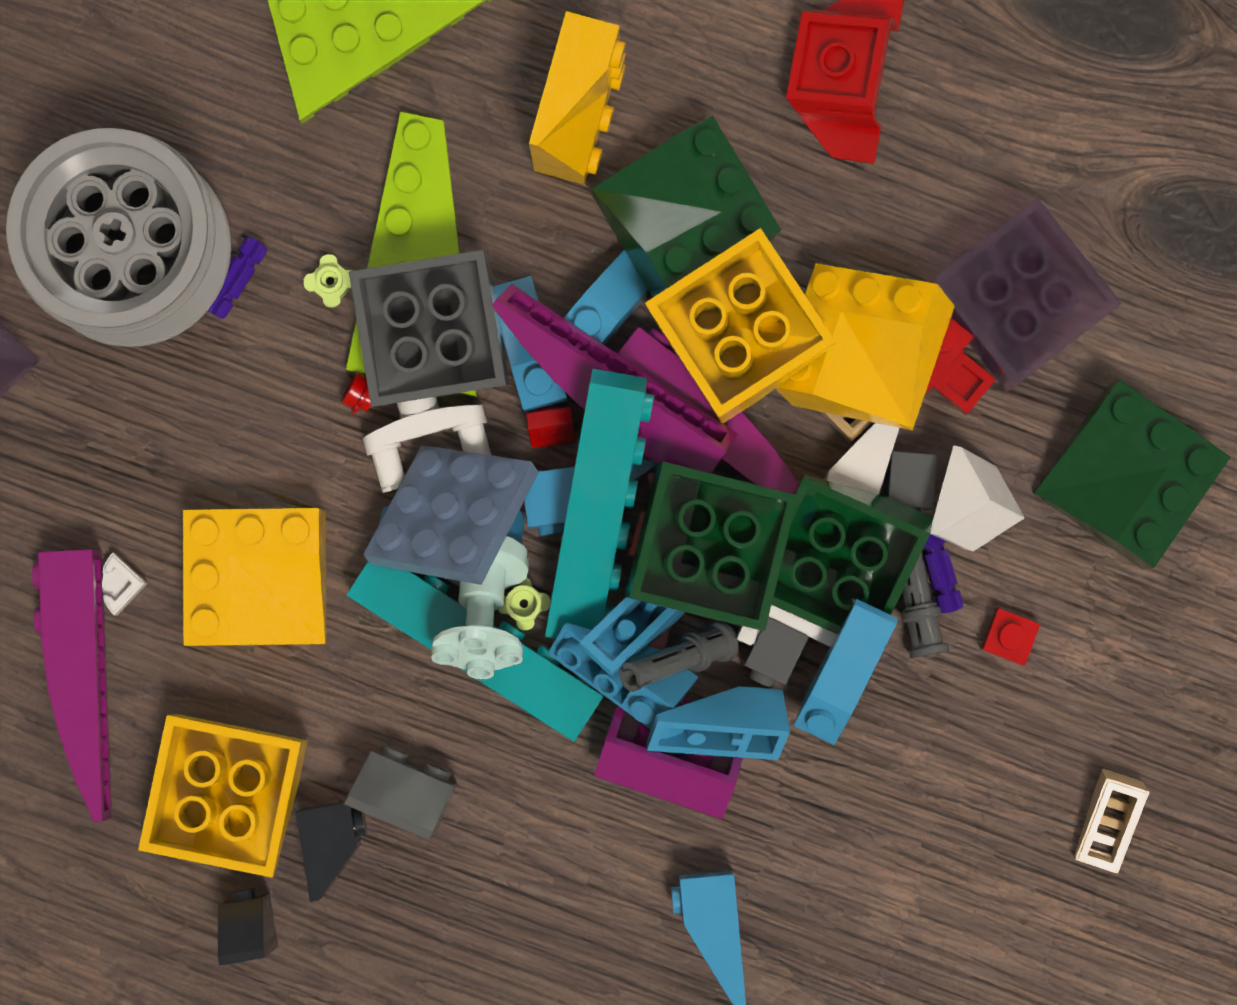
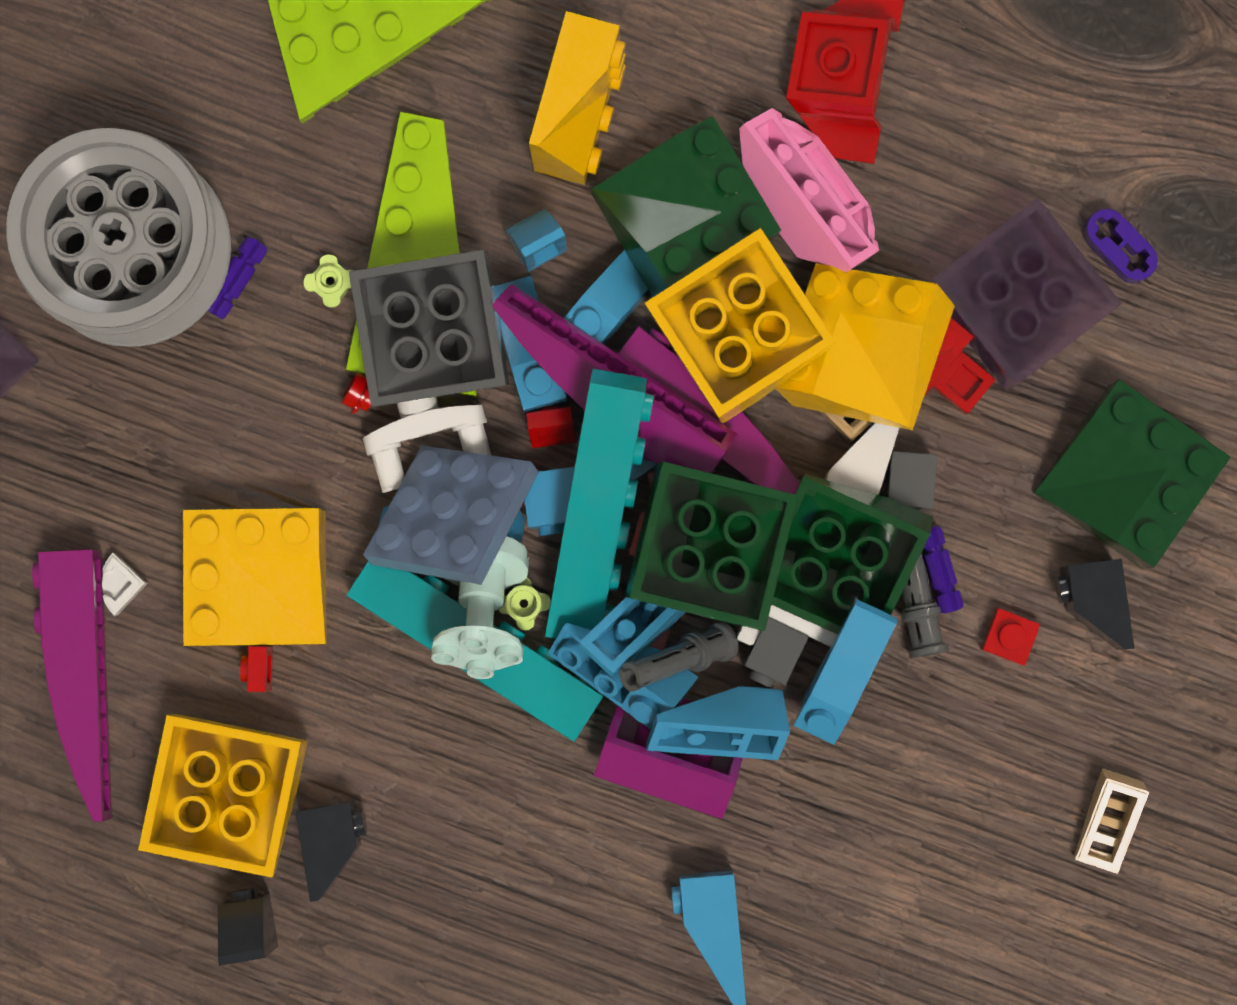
(257, 668): none -> red plate
(402, 792): dark grey slope -> none
(537, 239): none -> dark azure slope
(807, 192): none -> bright pink wedge
(973, 502): white slope -> none
(1098, 599): none -> black slope
(1127, 238): none -> dark purple beam

